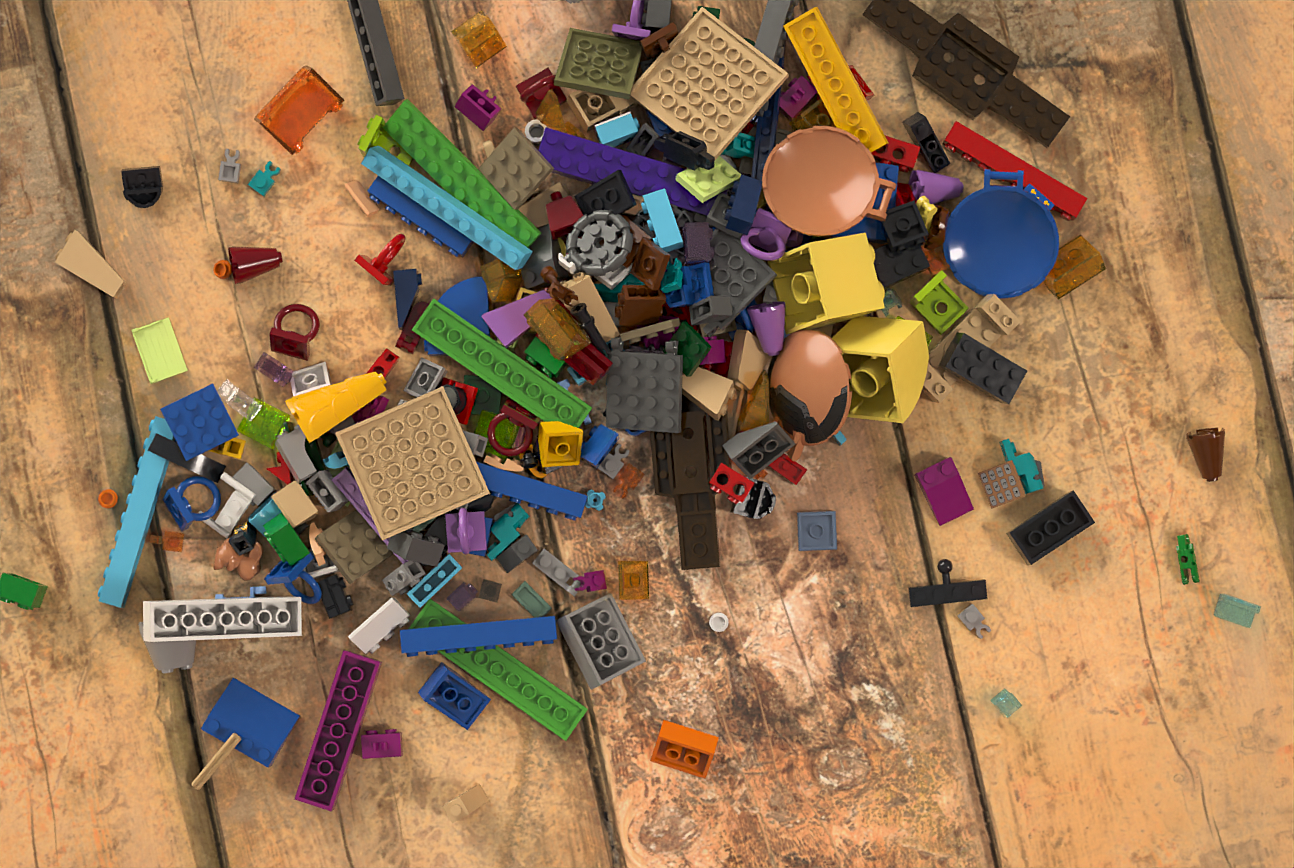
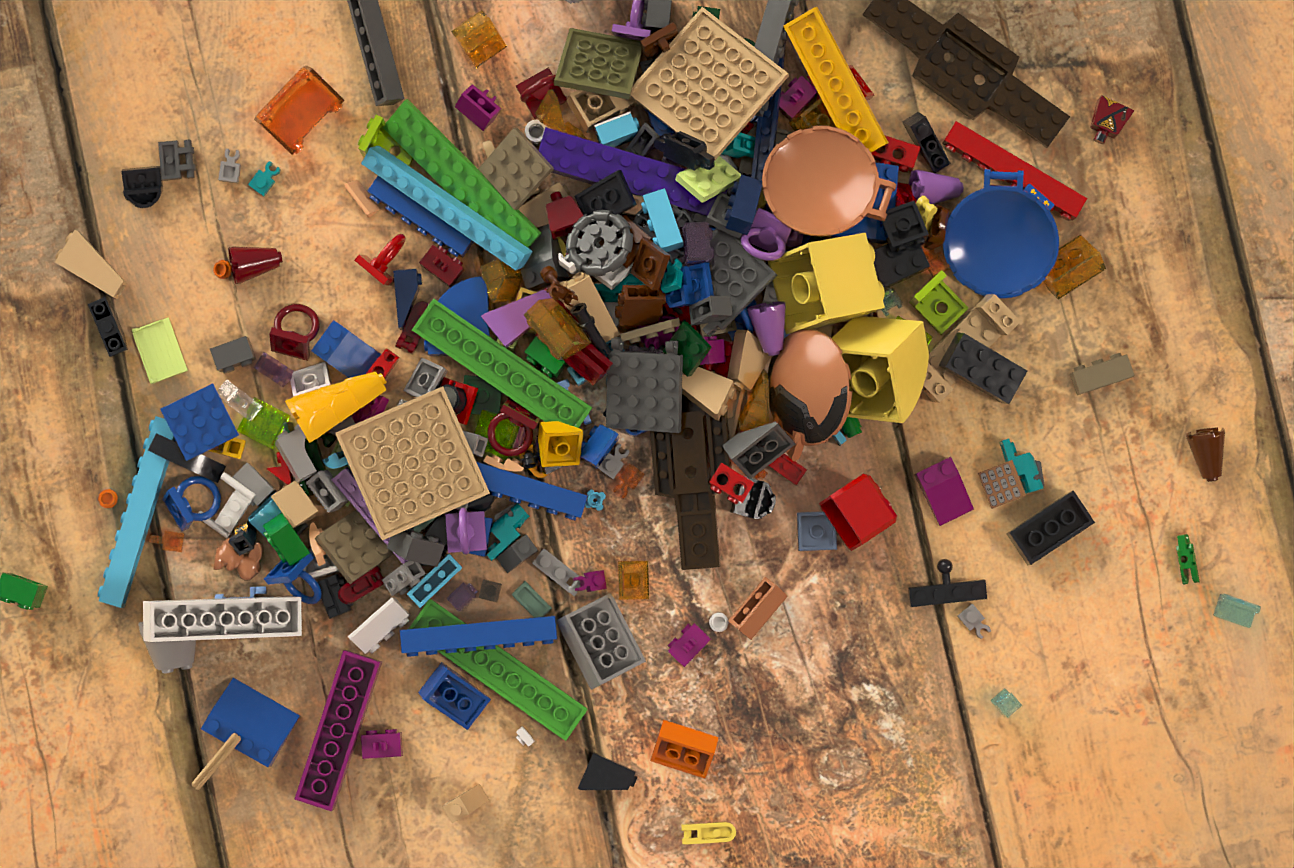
(108, 326): none -> black slope
(170, 160): none -> dark grey plate
(233, 354): none -> dark grey brick
(345, 351): none -> blue slope
(364, 585): none -> dark red plate
(441, 265): none -> dark red brick
(524, 737): none -> white plate
(606, 775): none -> black slope
(688, 644): none -> magenta brick
(708, 832): none -> light yellow plate
(758, 608): none -> nougat brick
(851, 427): none -> green brick
(858, 511): none -> red plate
(1101, 373): none -> dark tan brick
(1109, 118): none -> dark red torso

